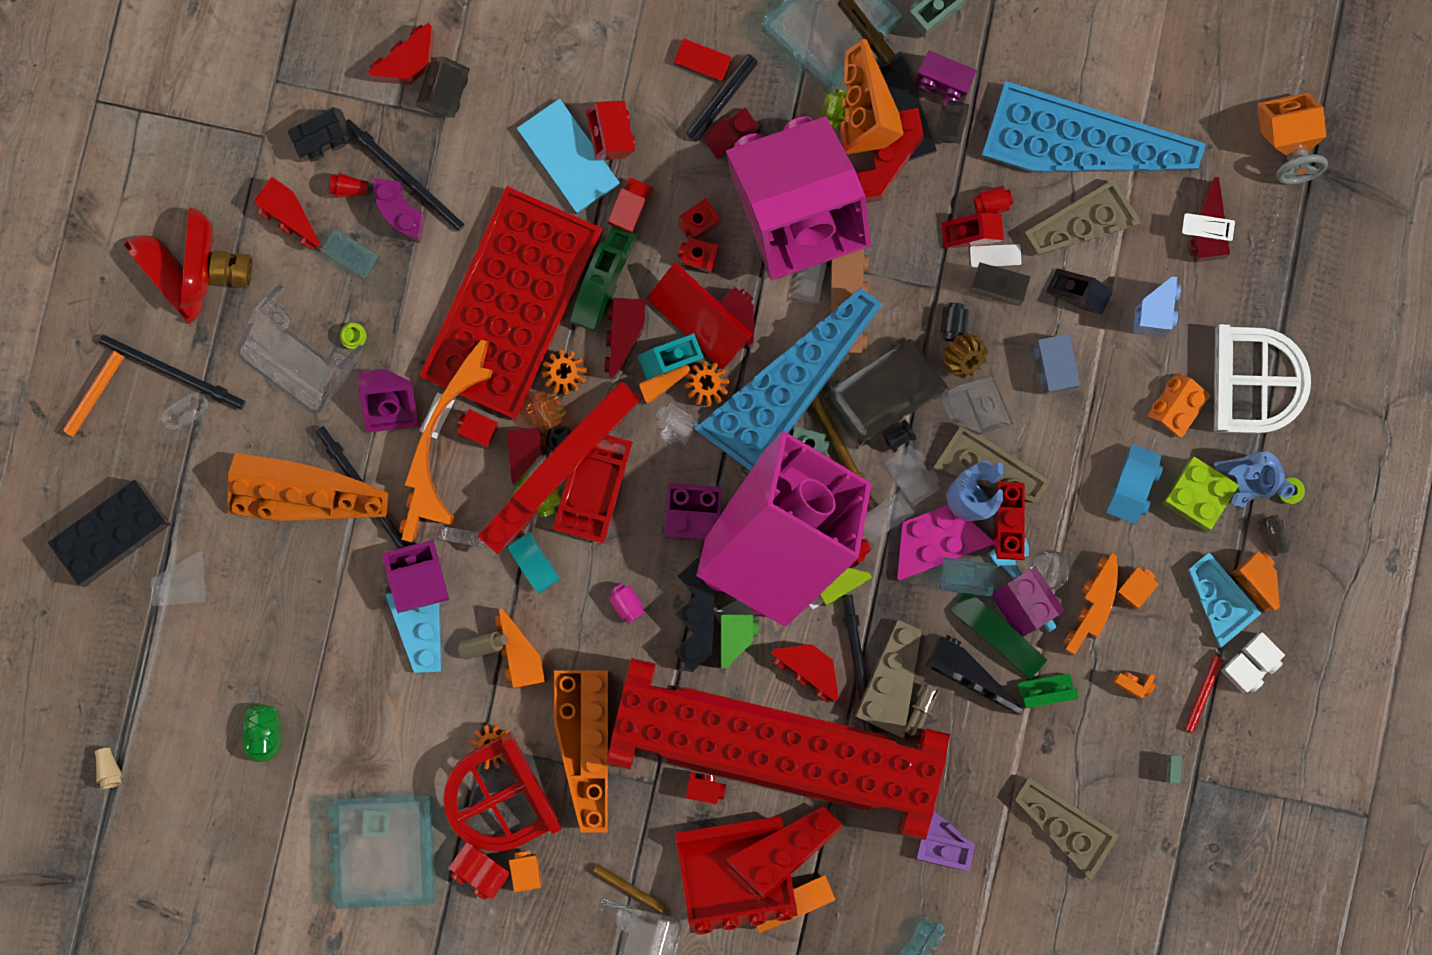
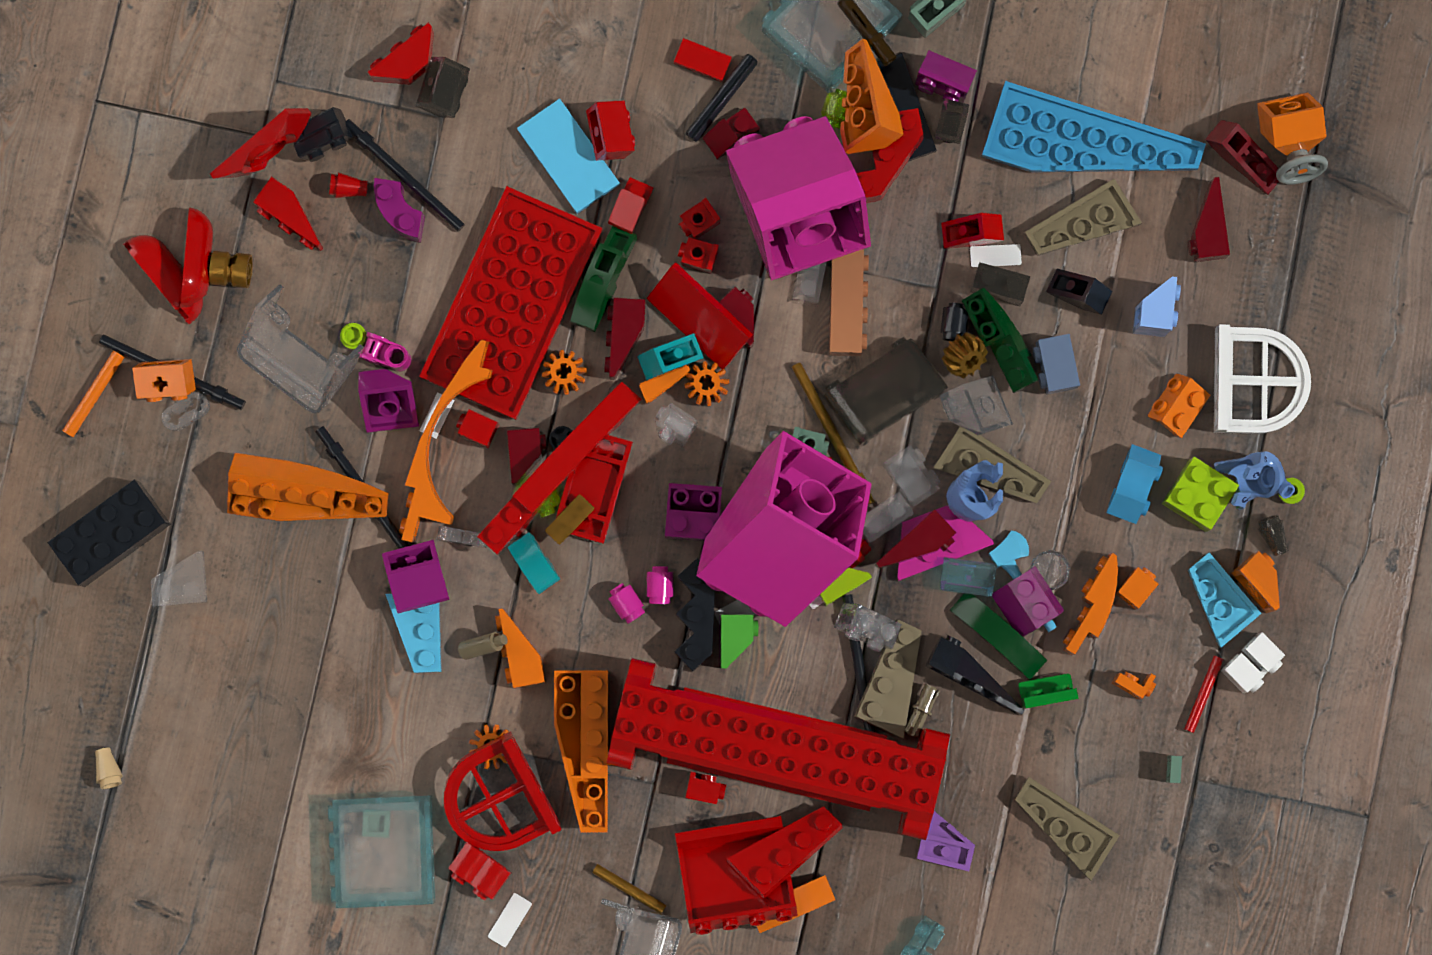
(177, 374): none -> orange brick
(261, 733): green piece -> none
(264, 144): none -> red slope
(350, 253): clear light blue plate -> none
(380, 352): none -> dark pink piece
(509, 920): none -> white sticker
(525, 871): orange brick -> none
(546, 410): clear orange head -> none
(569, 519): none -> pearl gold sticker
(659, 585): none -> dark pink brick
(789, 384): dark azure wing -> none
(810, 667): red slope -> none
(868, 626): none -> clear brick
(907, 436): black bush -> none
(924, 539): none -> dark red slope
(993, 200): red brick -> none
(1003, 337): none -> dark green slope
(1010, 522): red slope -> none
(1208, 227): white sticker -> none
(1243, 154): none -> dark red slope

